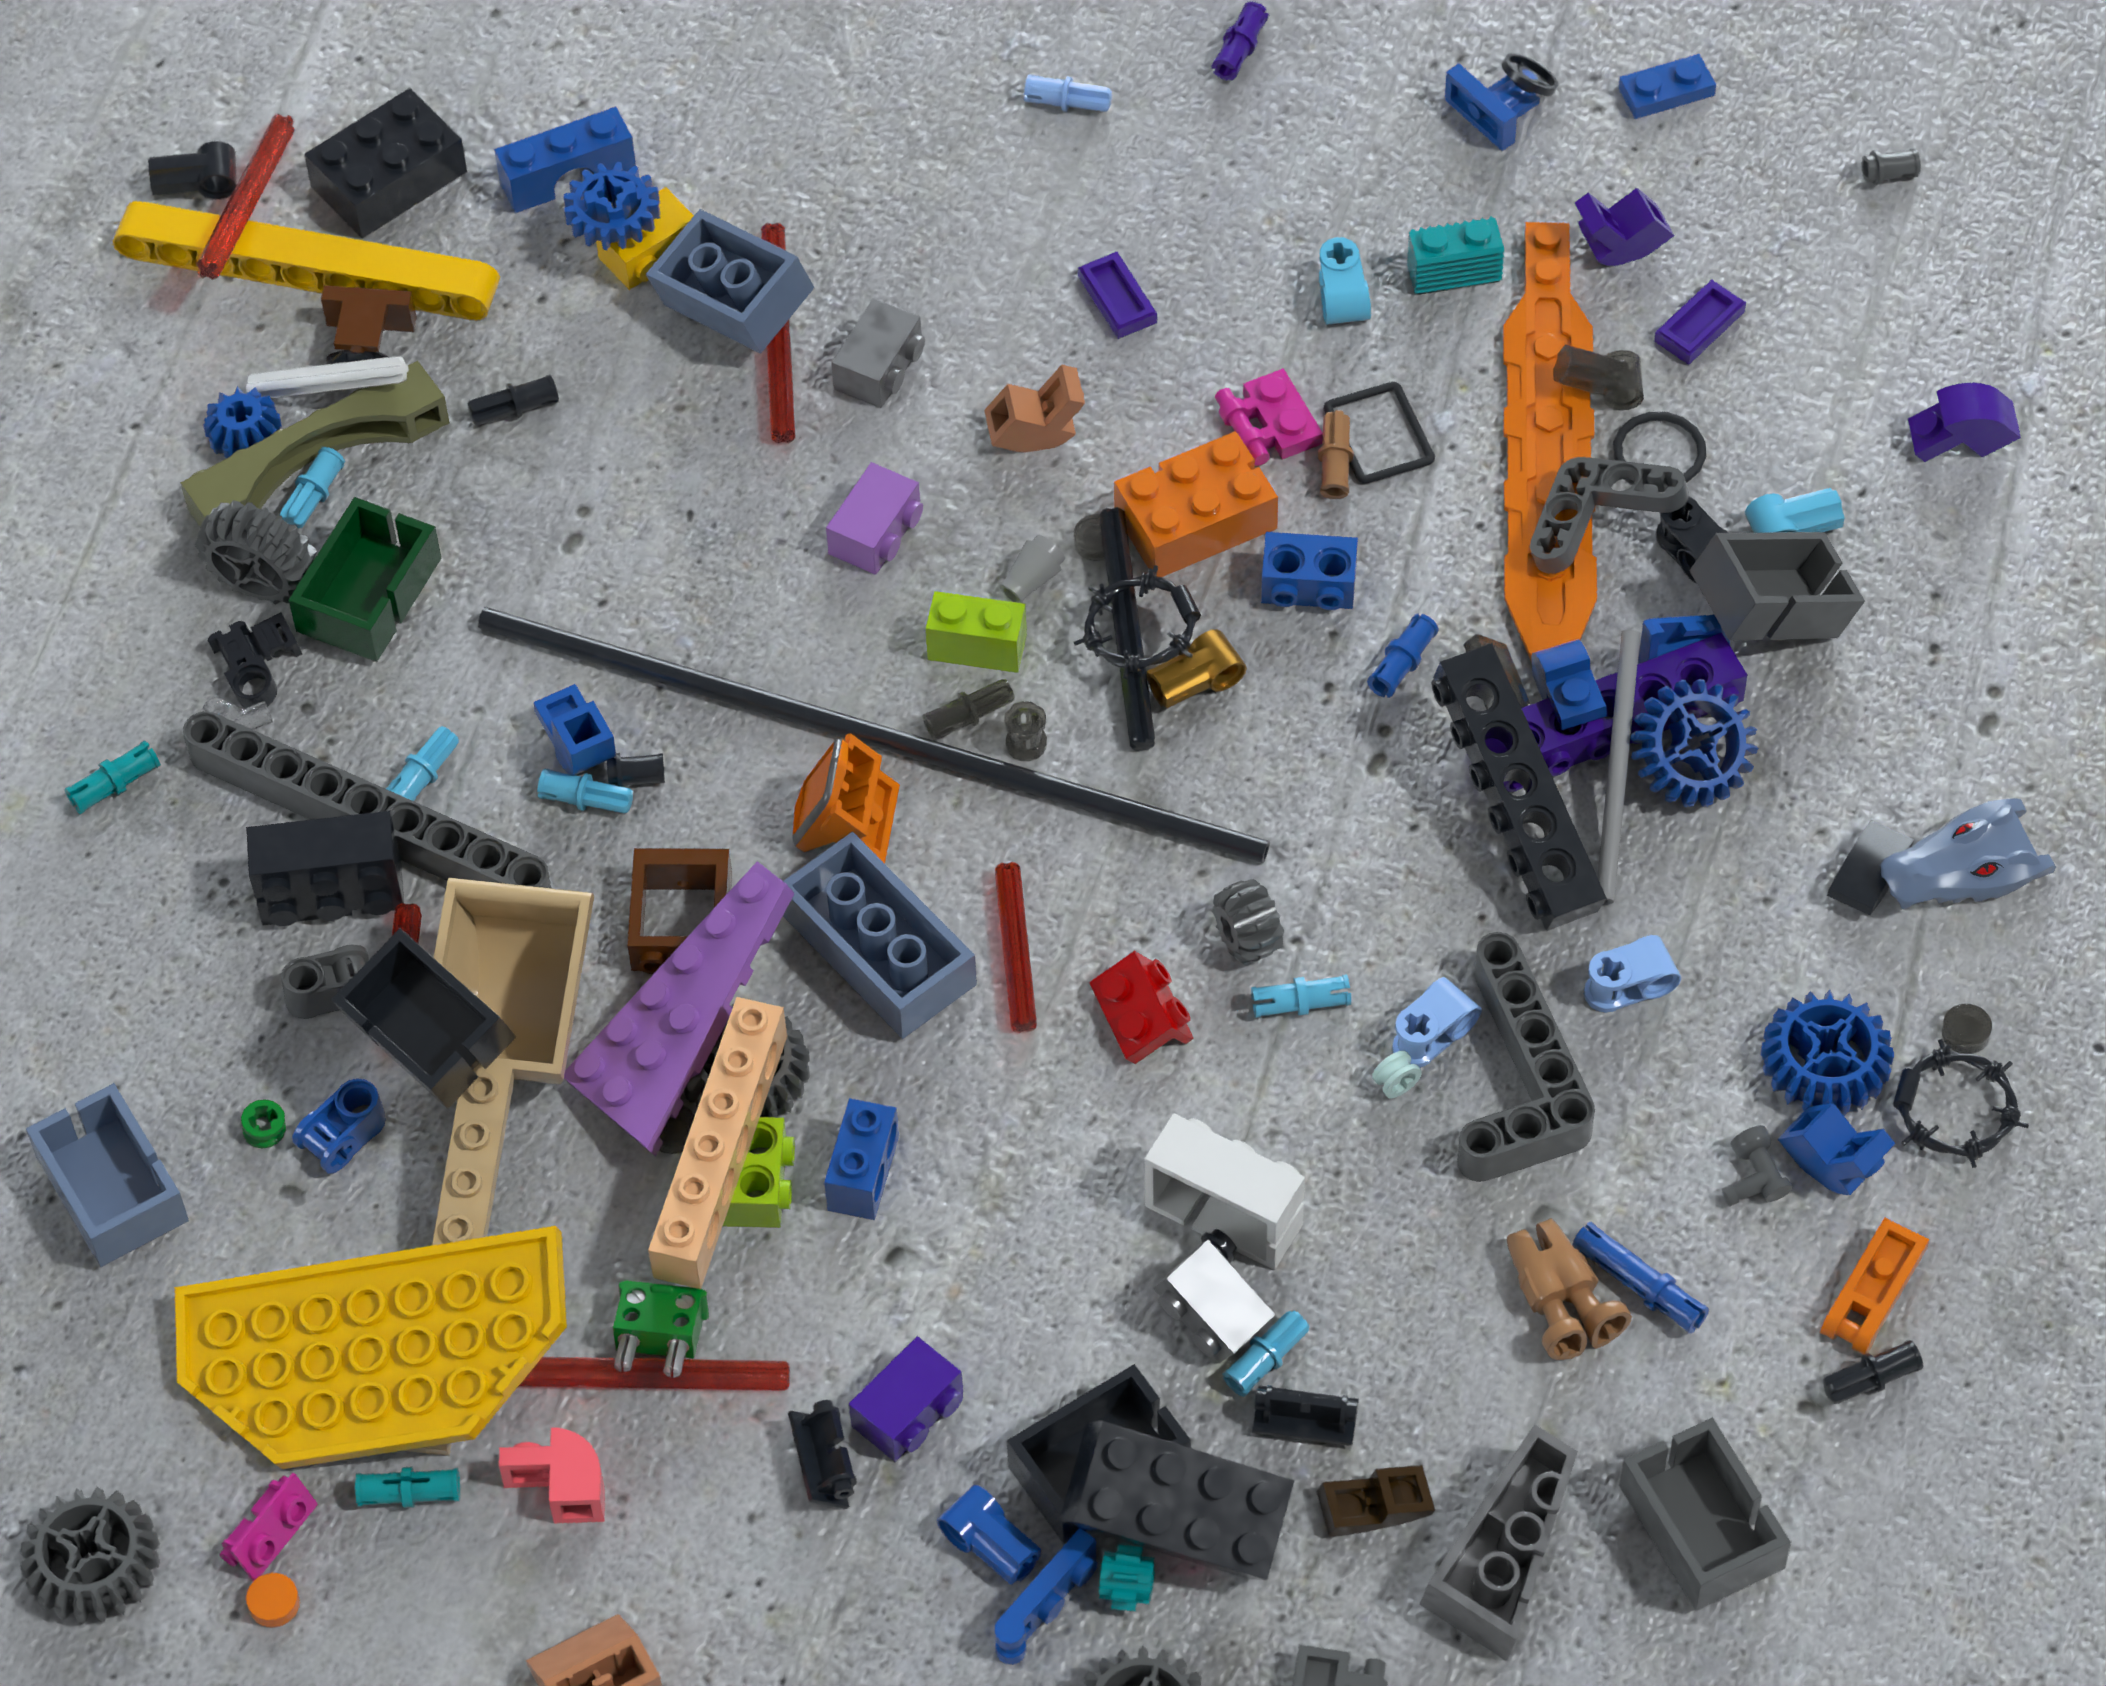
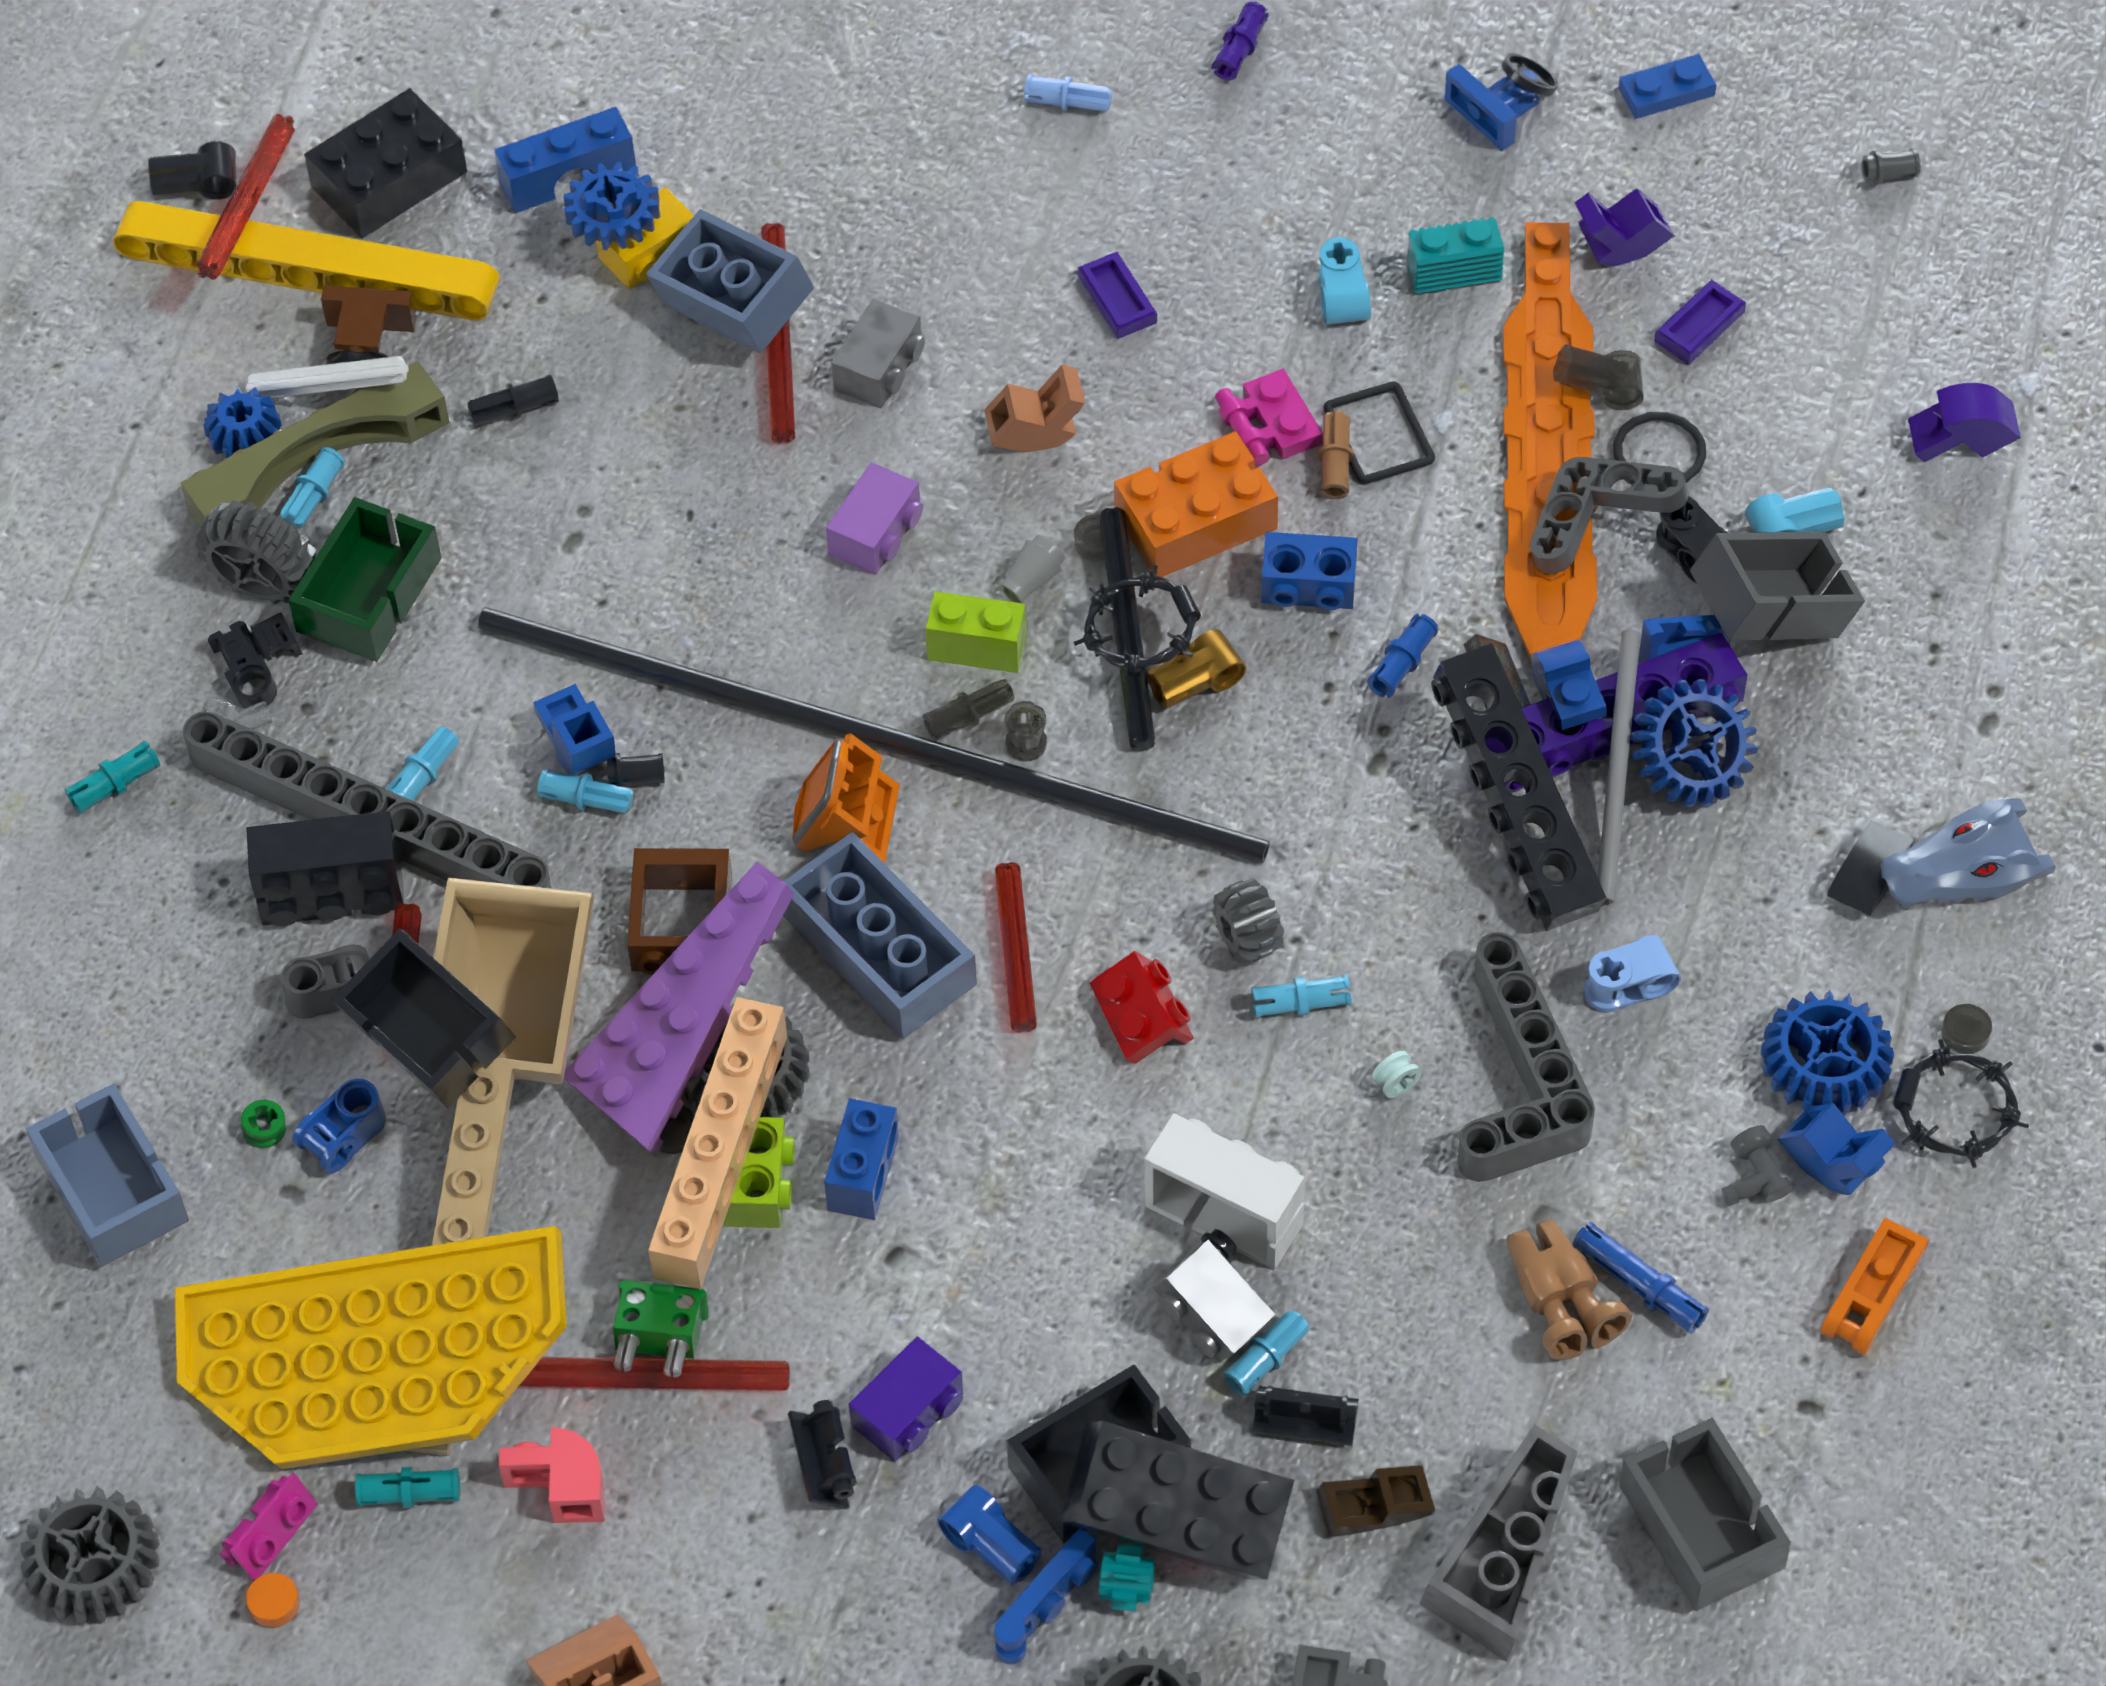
(1434, 1022): light blue piece -> none
(1873, 1372): black axle -> none

